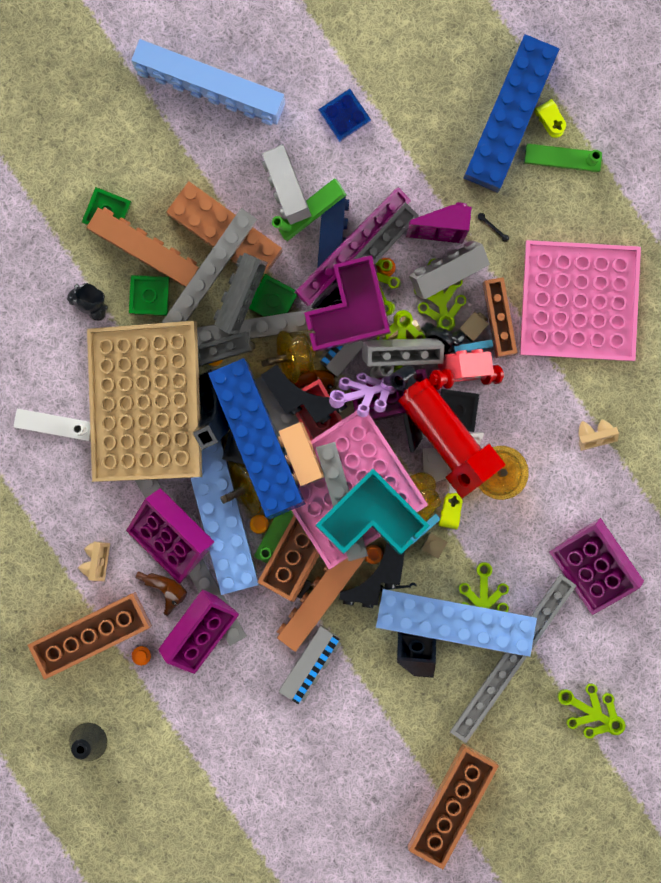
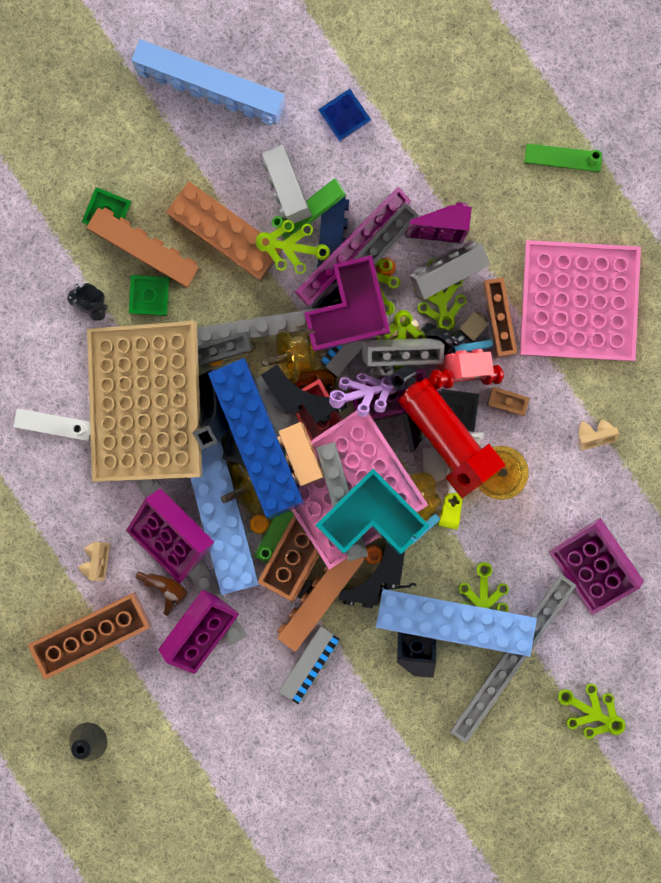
(141, 655): orange plate -> none
(211, 267): light grey plate -> none
(240, 294): dark grey slope -> none
(272, 297): green plate -> none
(289, 246): none -> lime plant
(434, 545): dark tan brick -> none
(452, 806): nougat brick -> none
(481, 216): black hinge -> none
(508, 401): none -> medium nougat plate
(511, 113): blue brick -> none
(550, 115): neon yellow piece -> none

